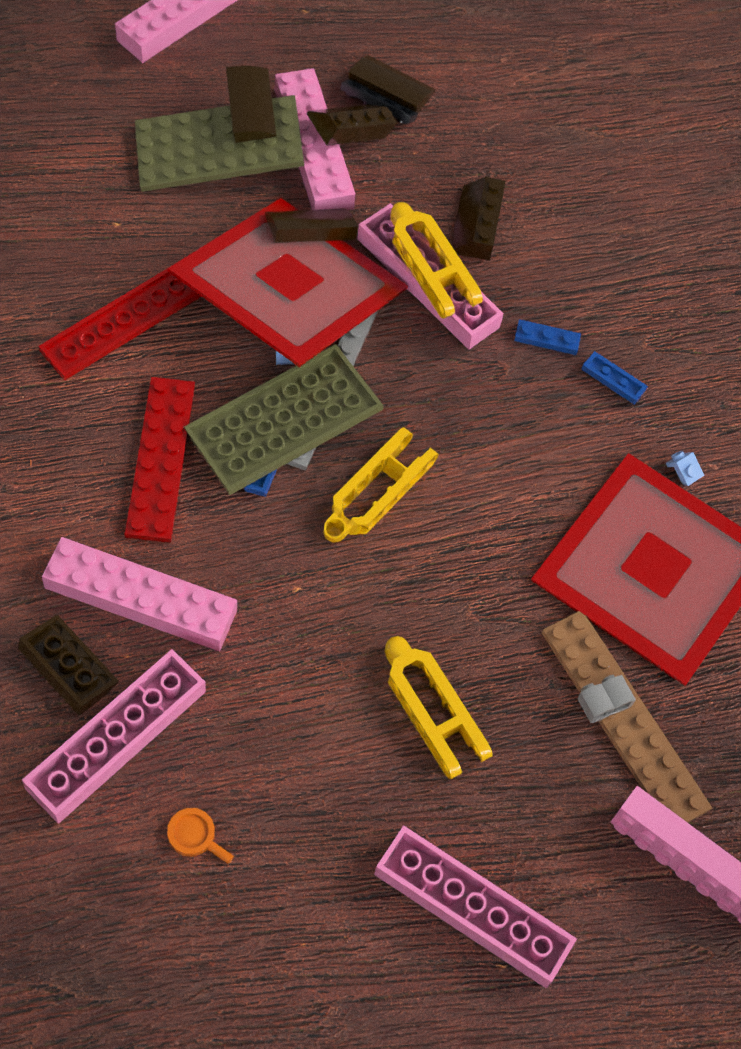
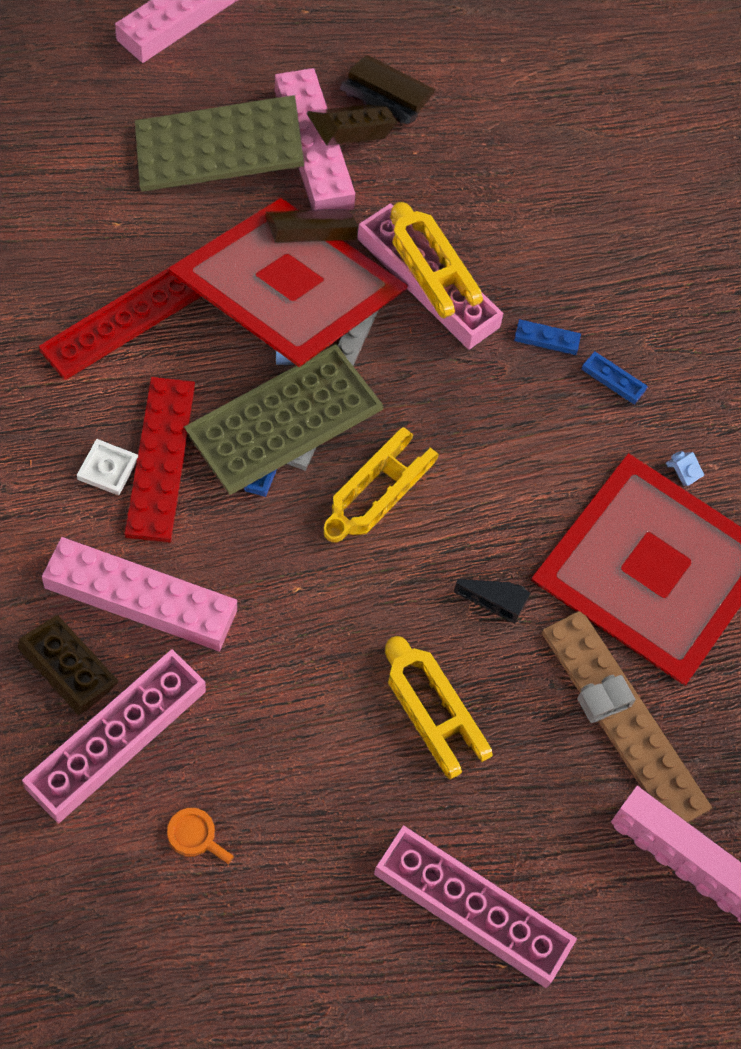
(107, 467): none -> white plate
(250, 103): dark brown slope -> none
(478, 218): dark brown slope -> none
(496, 596): none -> black slope

